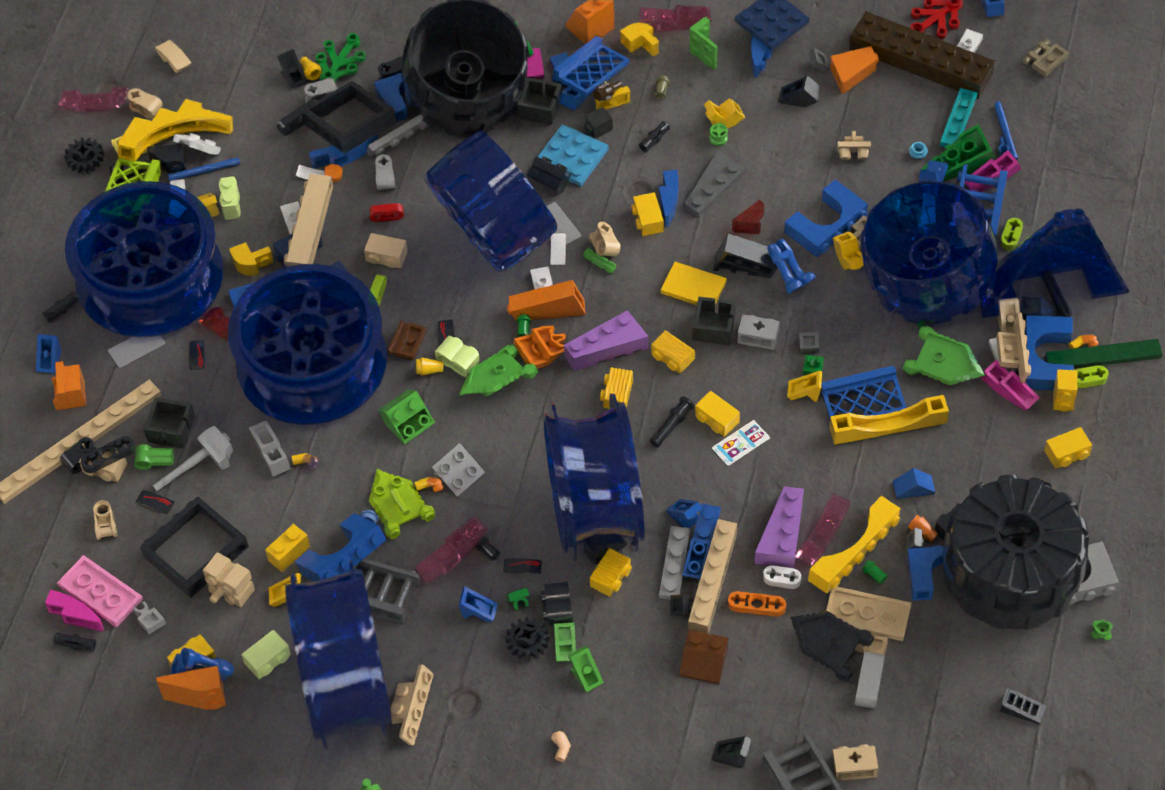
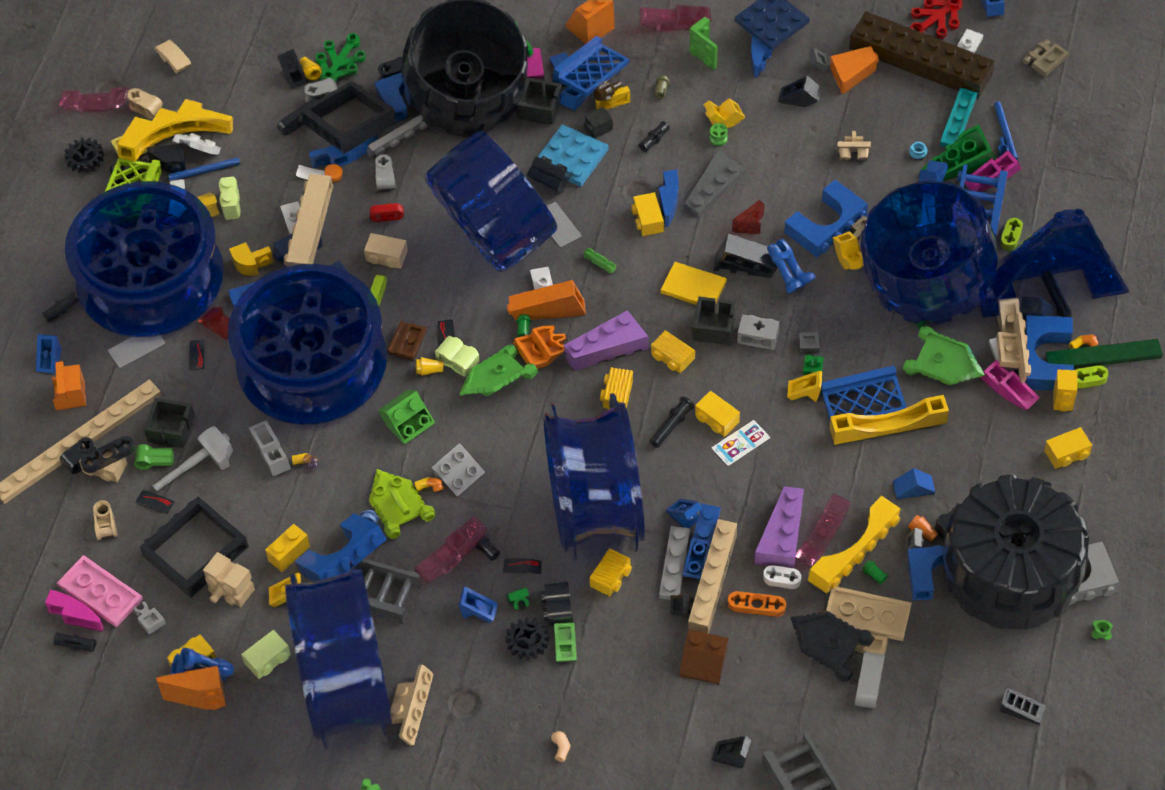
(558, 249): white sticker -> none
(585, 669): bright green slope -> none
(597, 547): black slope -> none
(604, 240): tan piece -> none
(639, 35): yellow brick -> none
(865, 765): tan brick -> none

